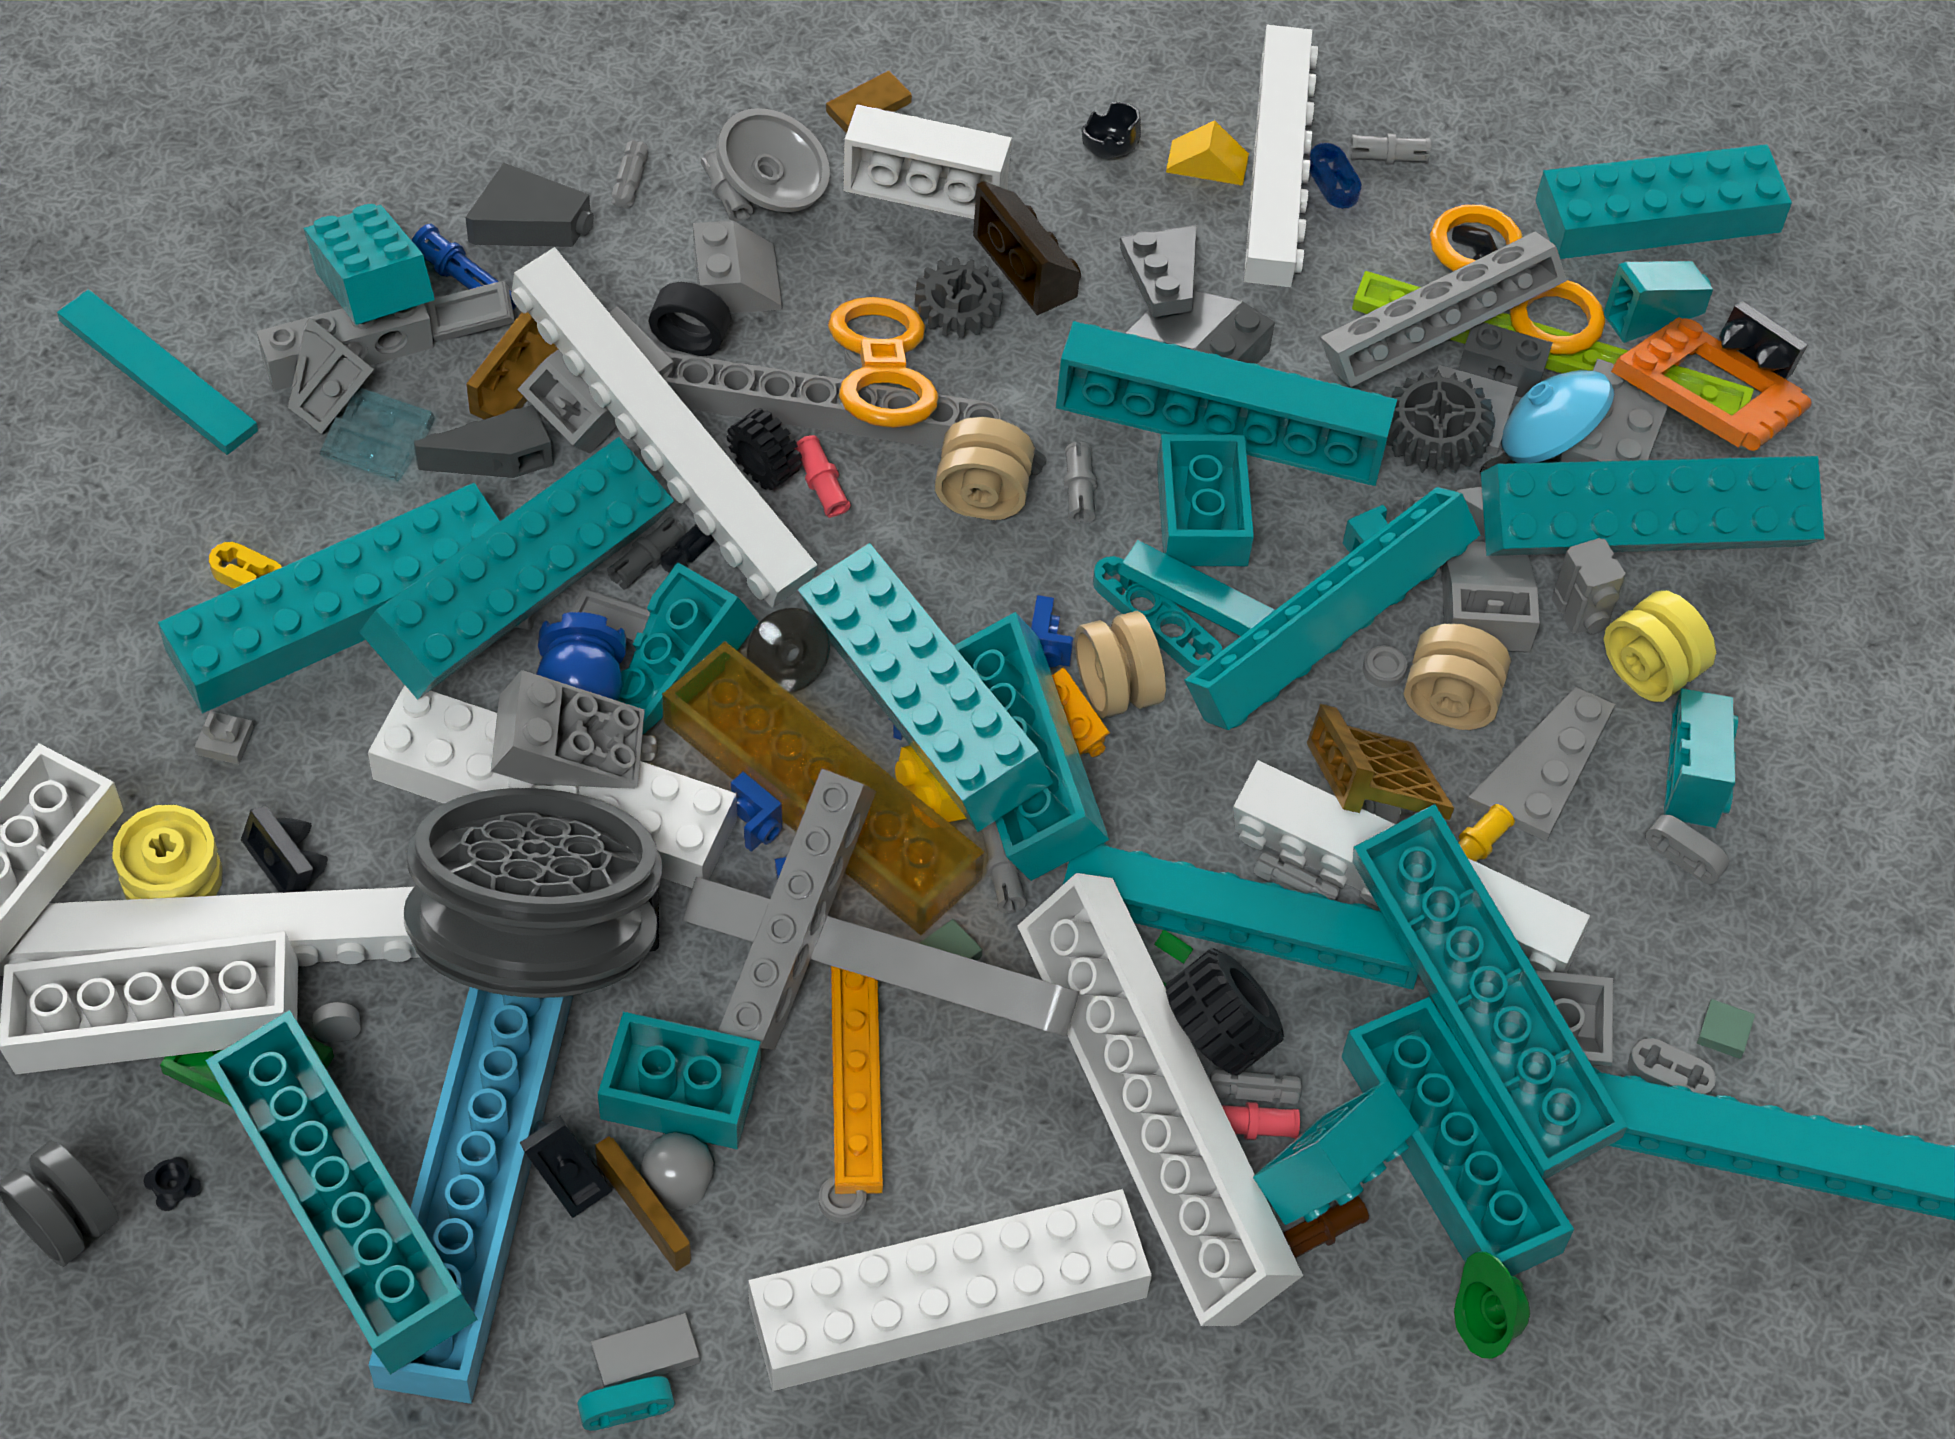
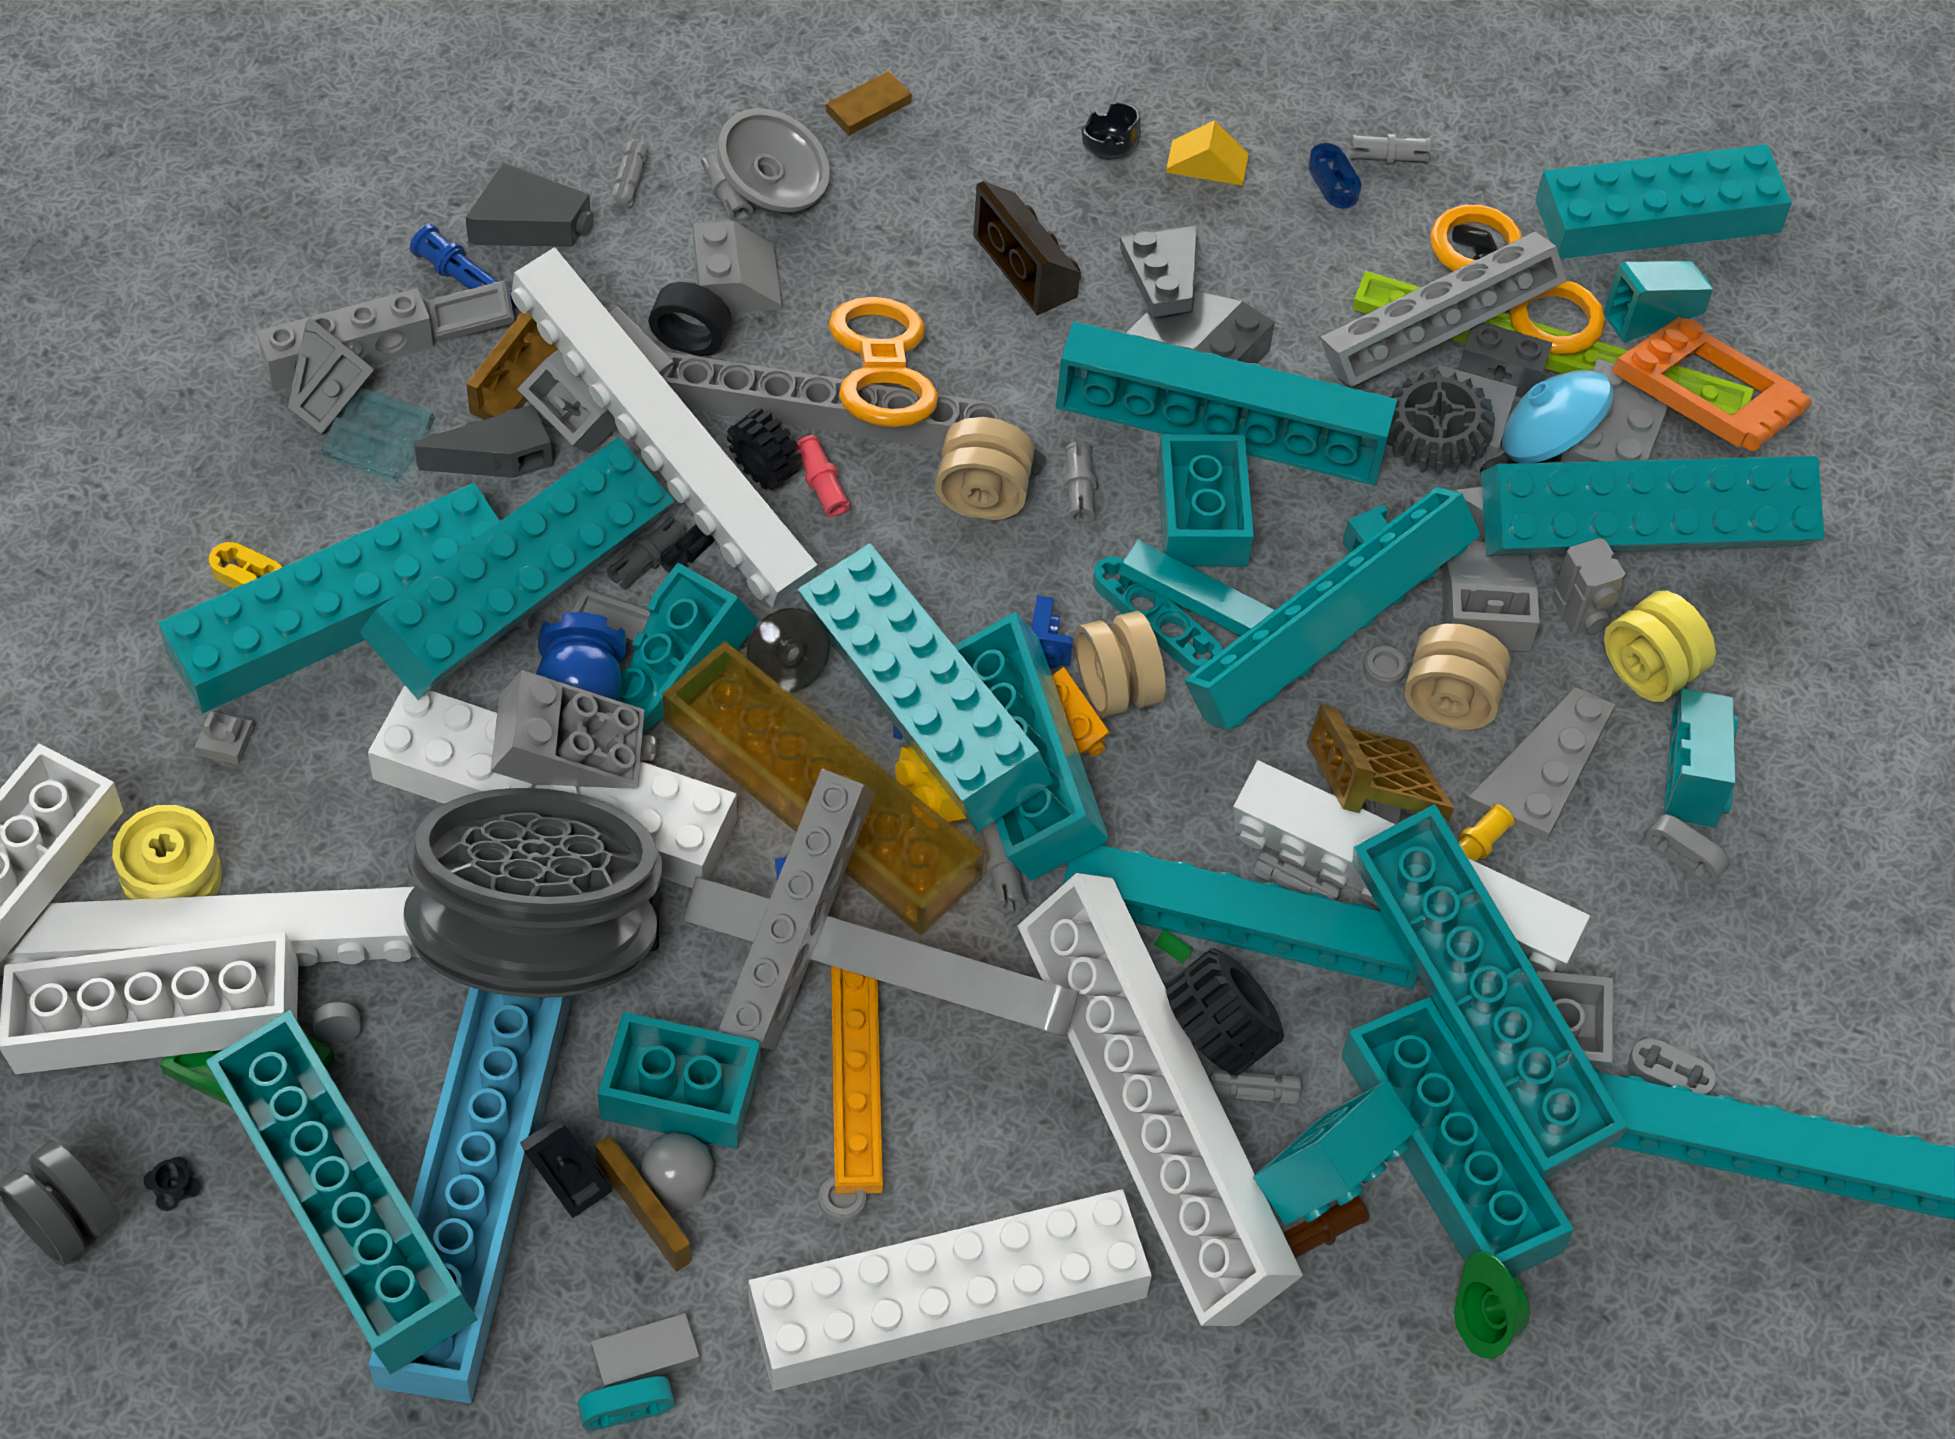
(158, 372): teal tile -> none
(274, 848): black tile -> none
(368, 263): teal brick -> none
(758, 810): blue bracket -> none
(921, 161): white brick -> none
(954, 940): sand green tile -> none
(958, 297): dark grey gear -> none
(1261, 1121): coral pin -> none
(1278, 157): white brick -> none
(1725, 1028): sand green tile -> none
(1762, 340): black tile -> none

